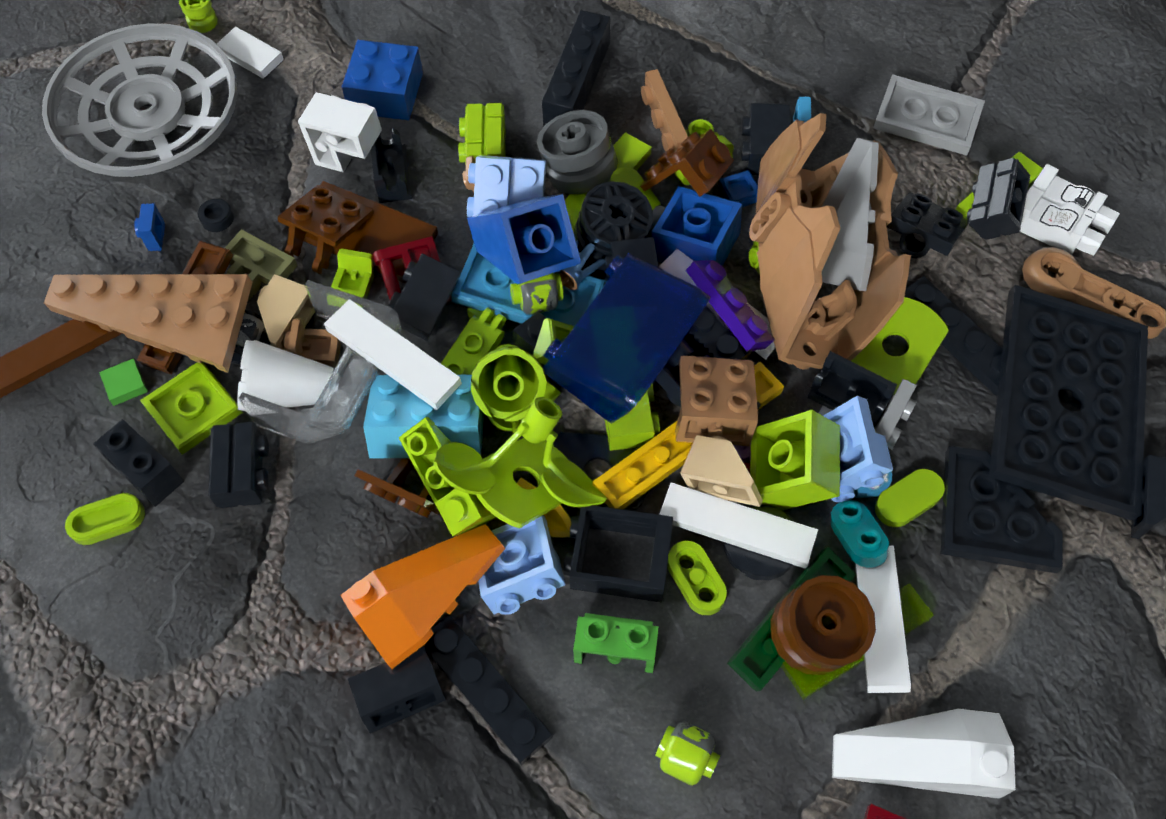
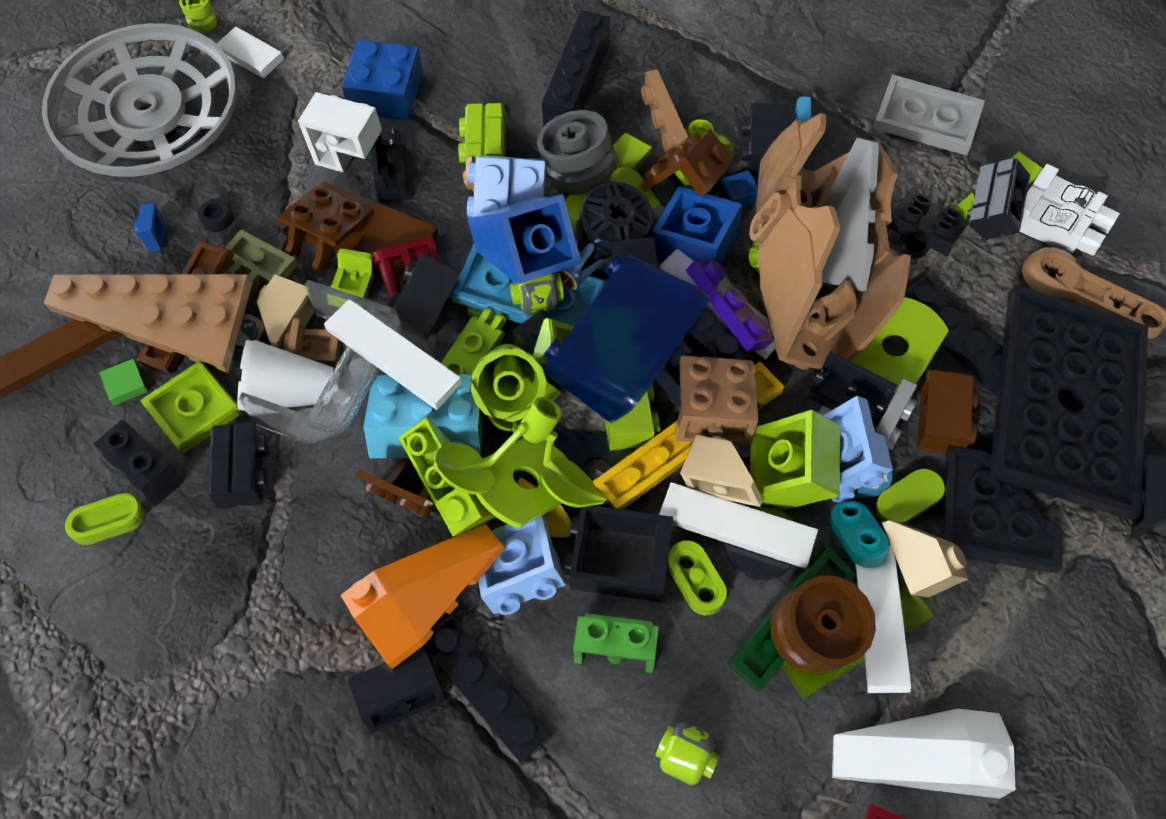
(925, 560): none -> slope
(946, 411): none -> reddish brown brick

